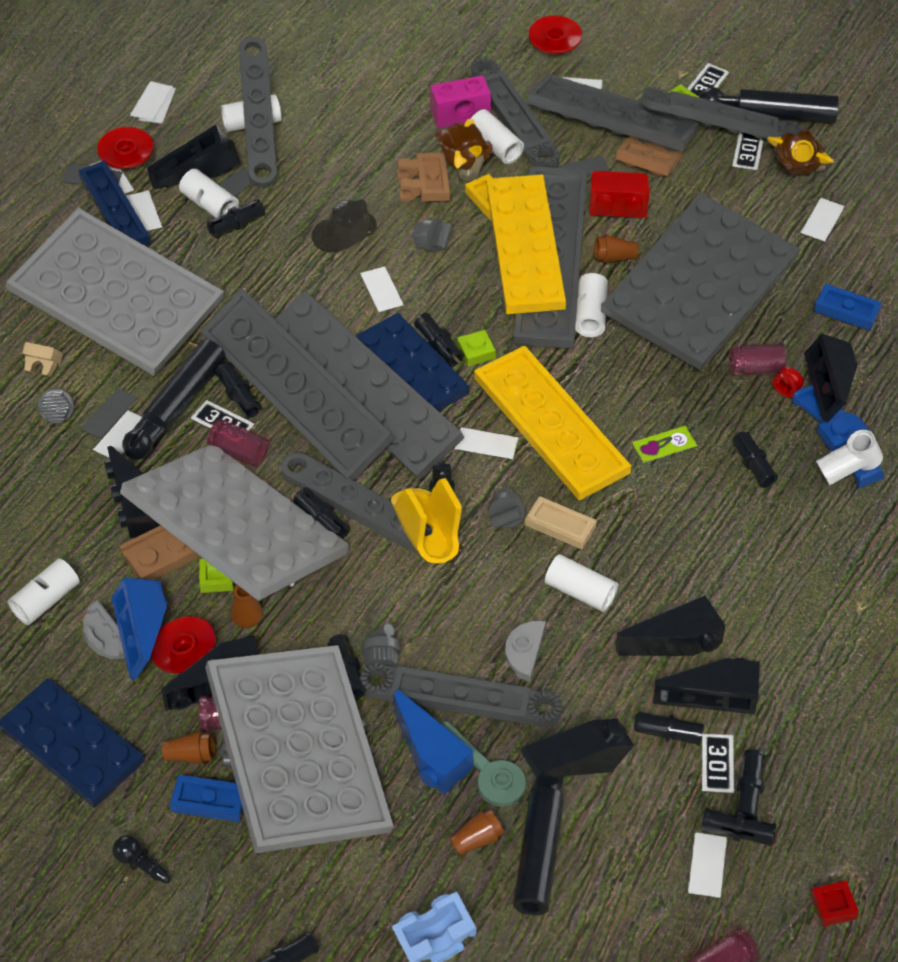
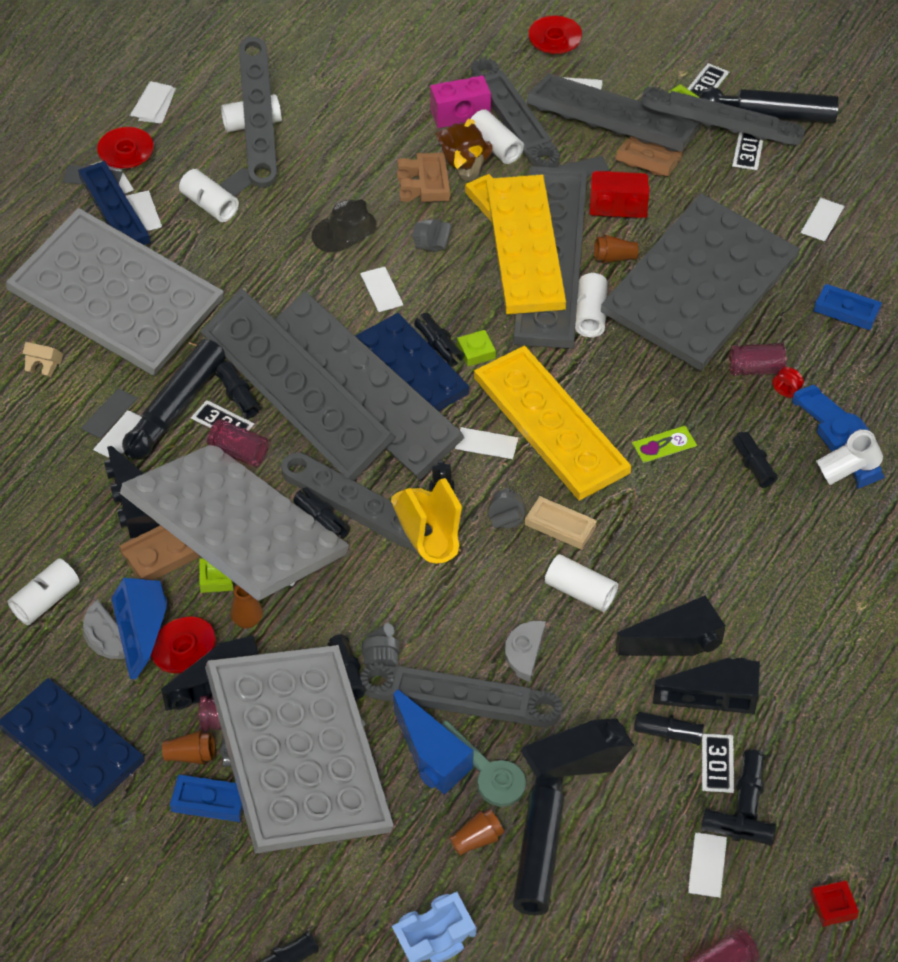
(56, 405): dark grey piece -> none
(129, 851): black bar -> none
(208, 152): black slope -> none
(235, 218): black pin -> none
(800, 153): reddish brown hair -> none
(832, 373): black slope -> none

